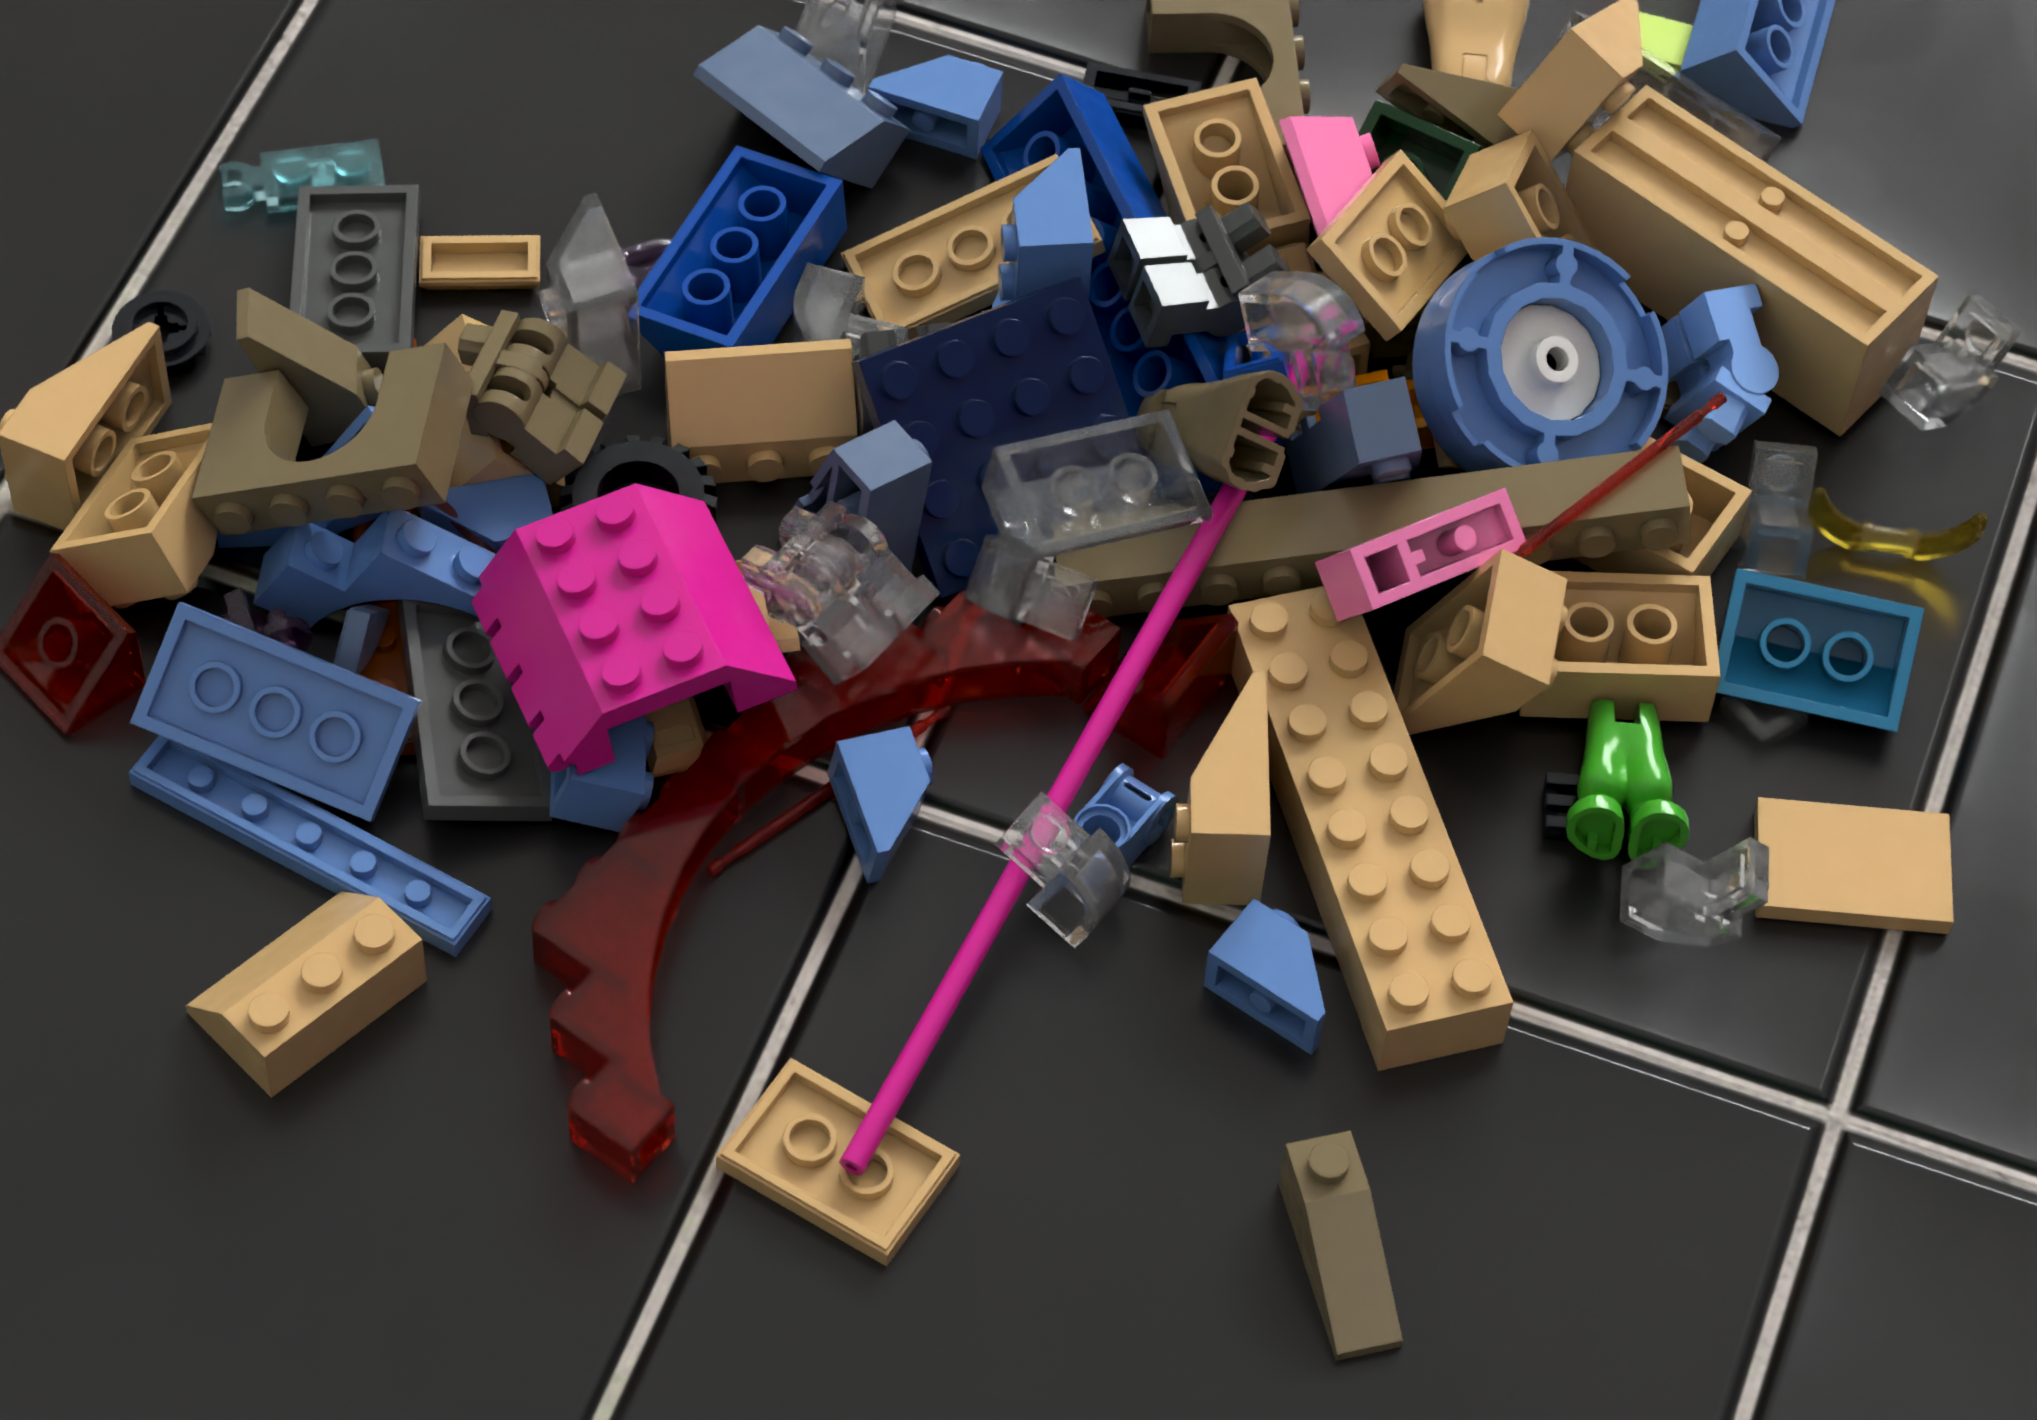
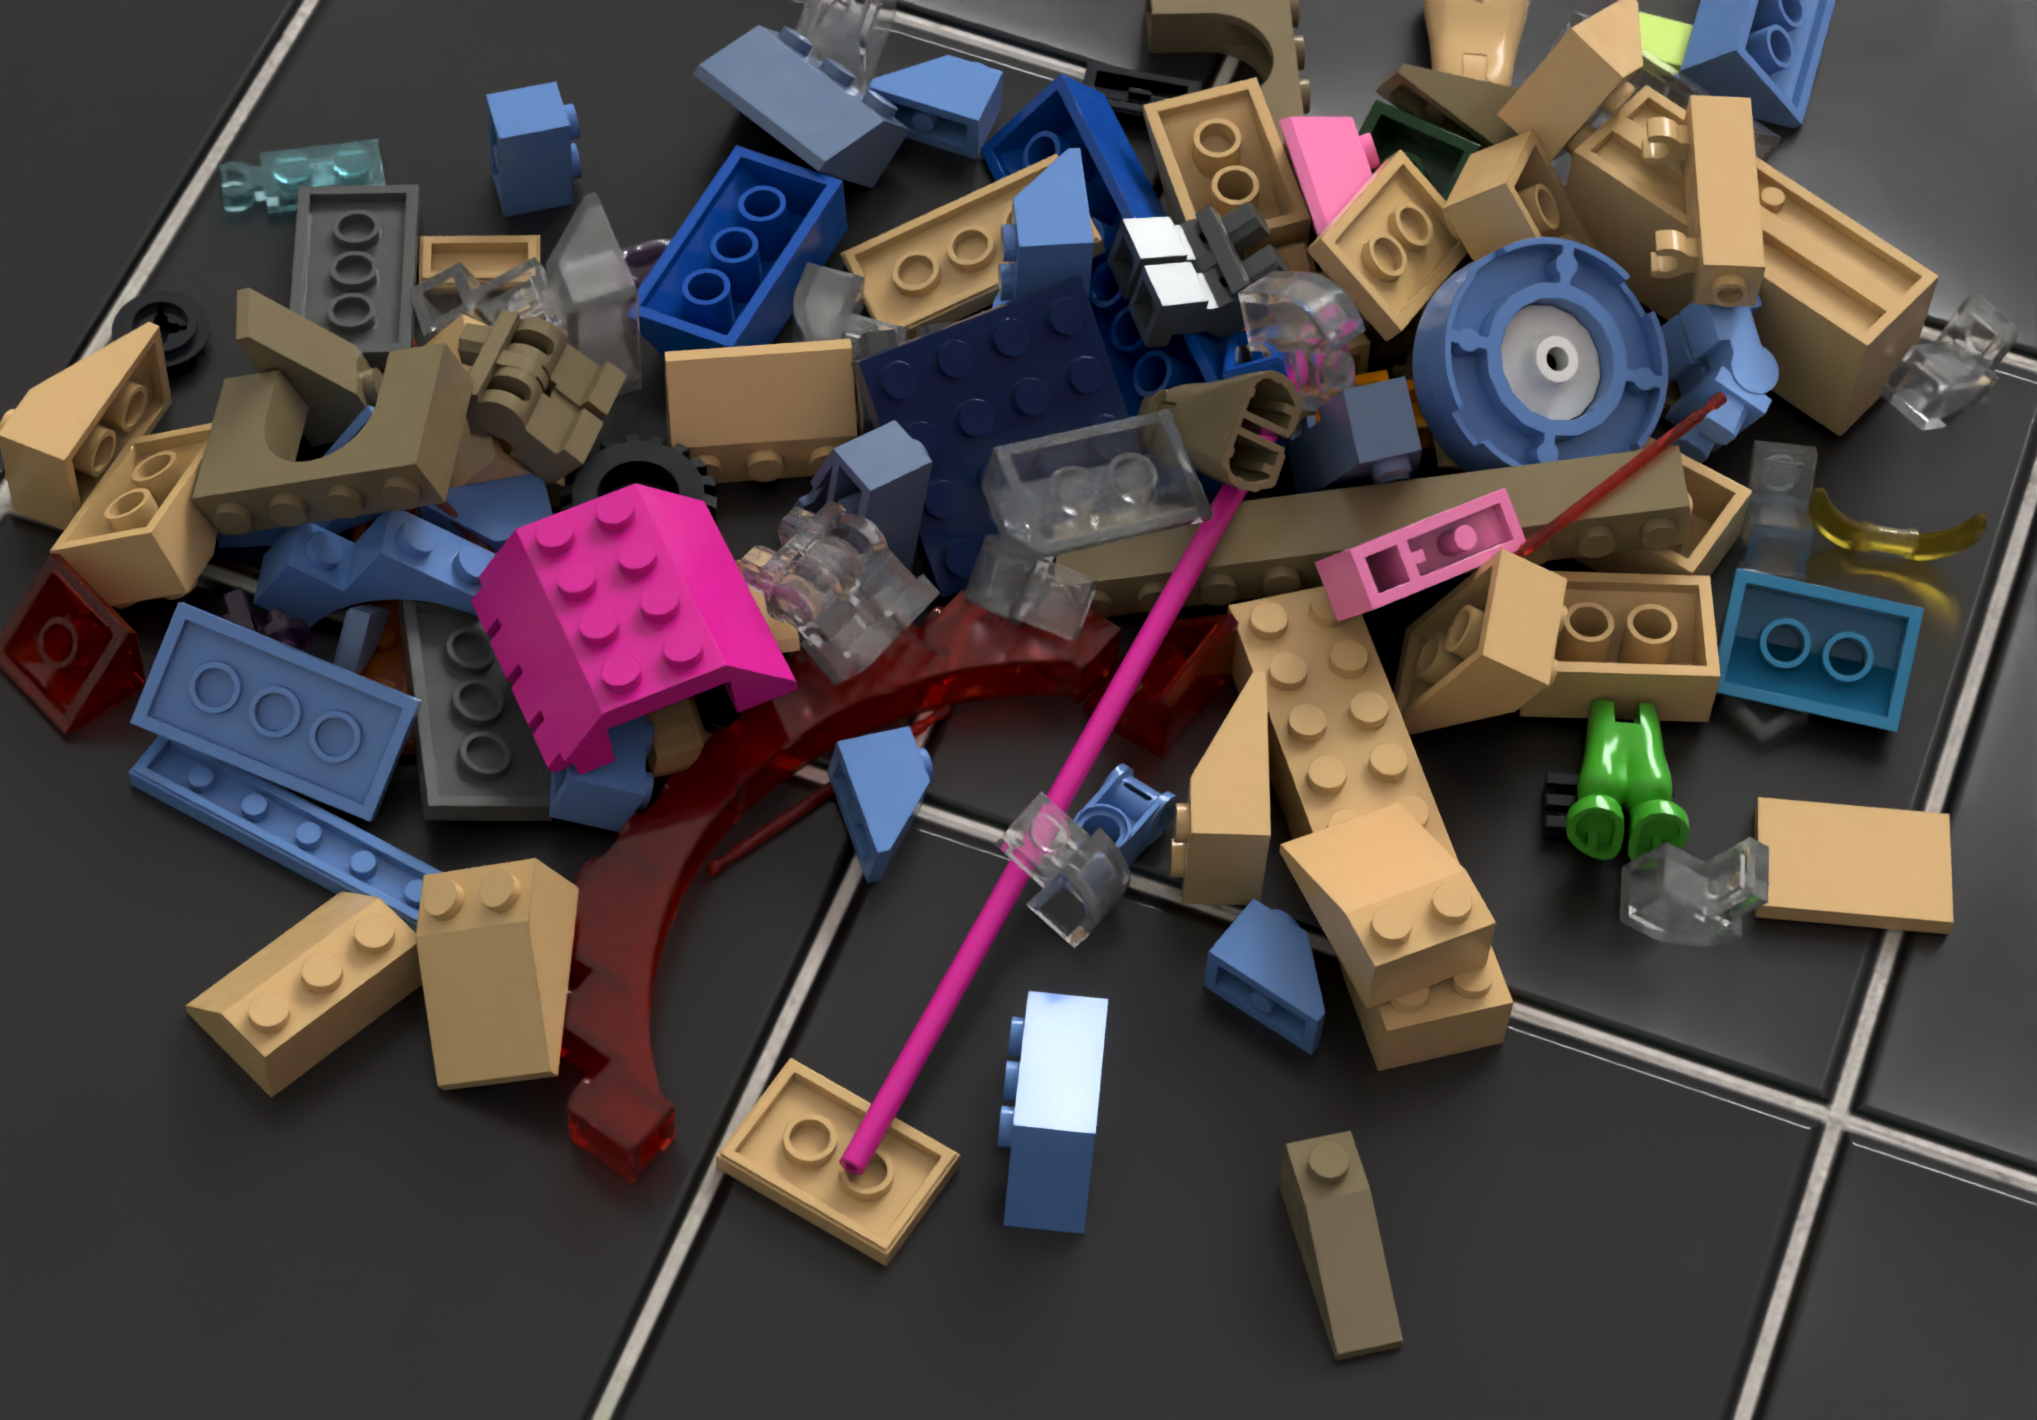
(458, 292): none -> clear brick
(496, 970): none -> tan slope
(532, 148): none -> medium blue brick
(1054, 1110): none -> wedge
(1391, 903): none -> tan slope
(1721, 201): none -> tan brick

